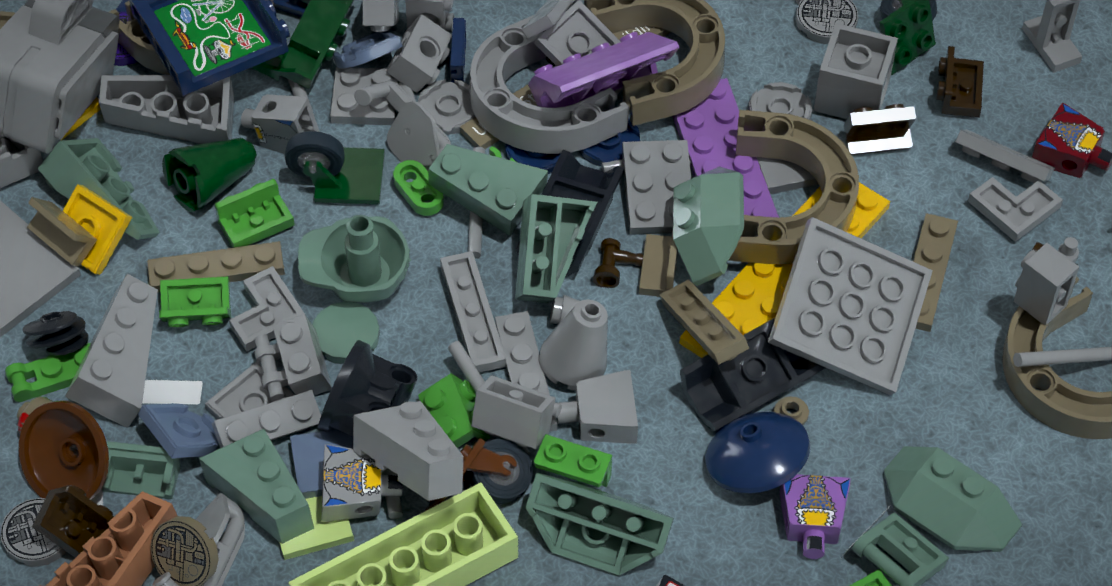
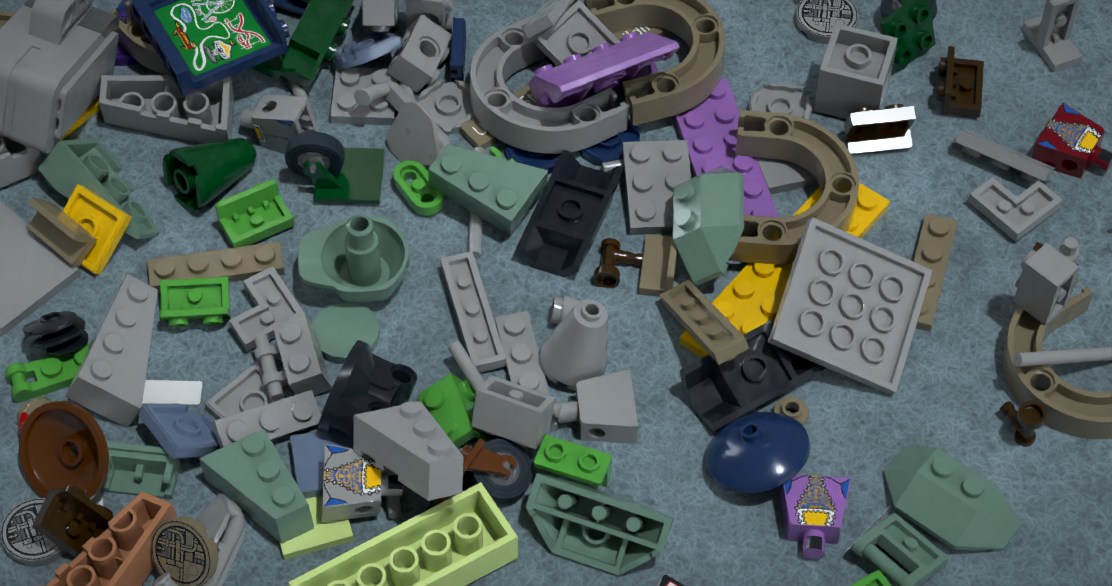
(547, 244): sand green wedge -> none
(1029, 417): none -> dark brown piece

